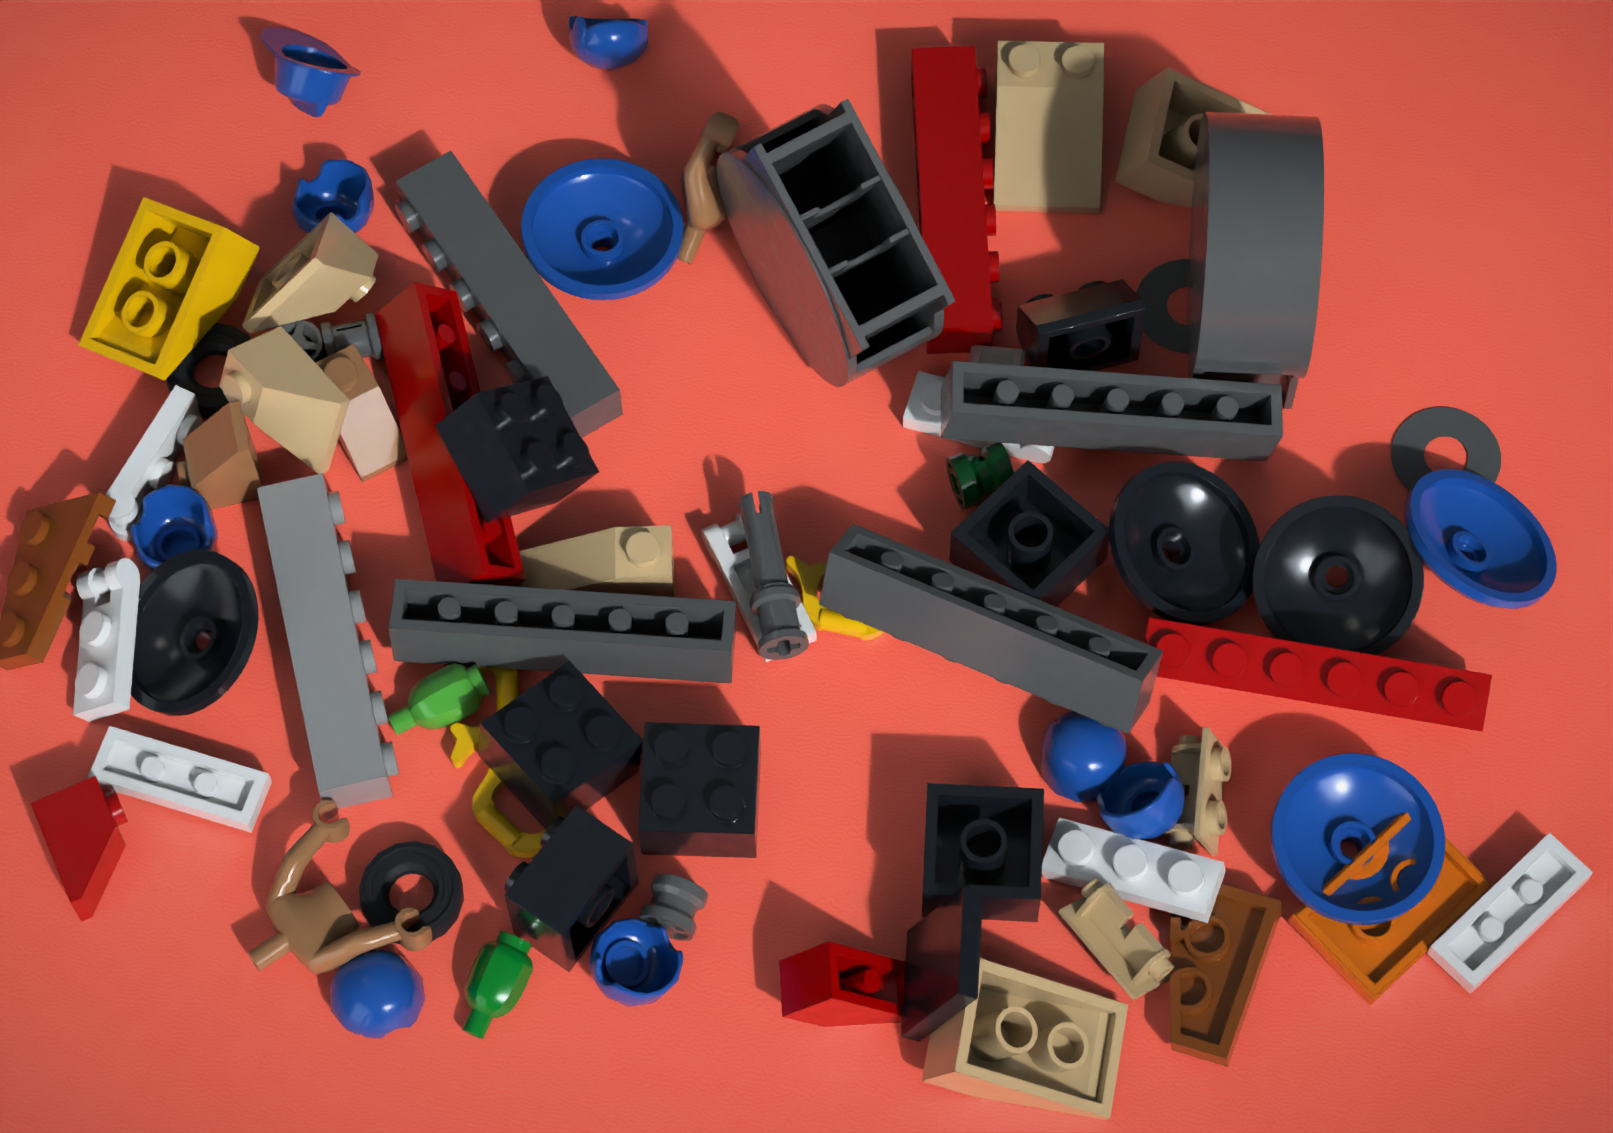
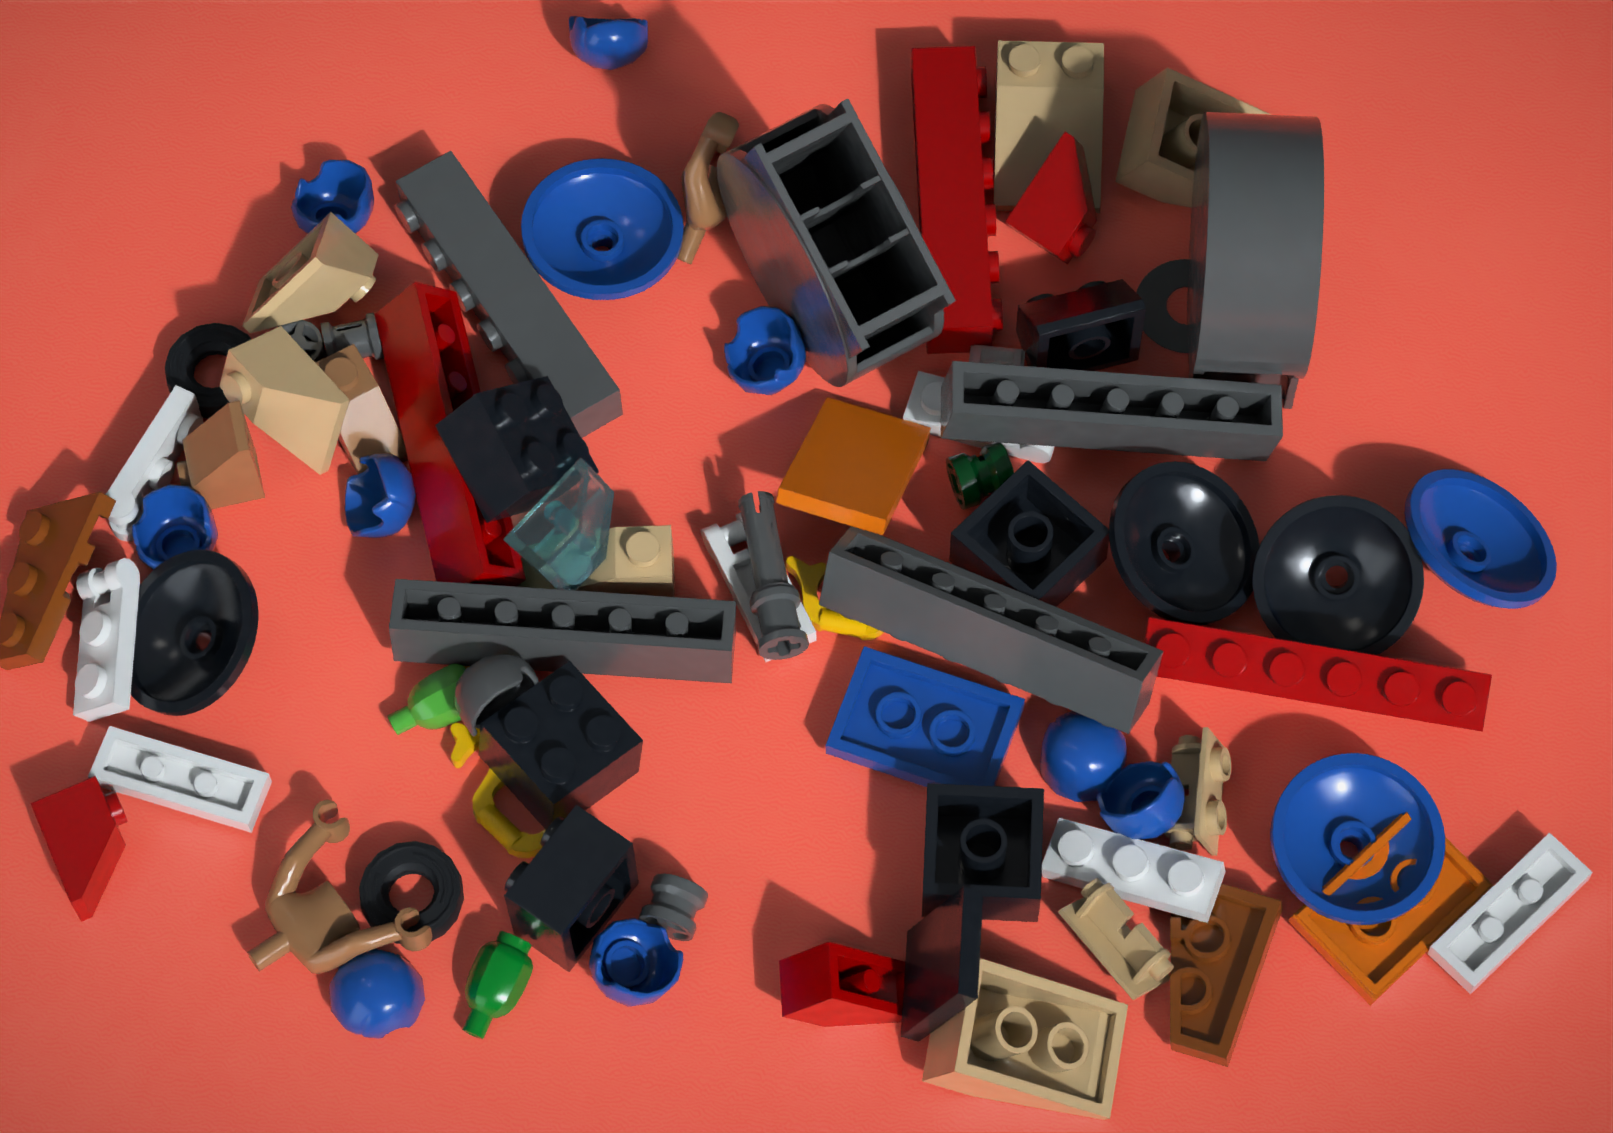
(166, 288): yellow slope -> none
(307, 69): blue piece -> none
(325, 641): light grey brick -> none
(380, 497): none -> blue hair
(491, 686): none -> dark grey hair
(567, 529): none -> clear light blue slope
(700, 790): black brick -> none
(765, 351): none -> blue hair
(853, 466): none -> orange tile
(923, 723): none -> blue plate
(1058, 204): none -> red slope
(1424, 426): dark grey piece -> none

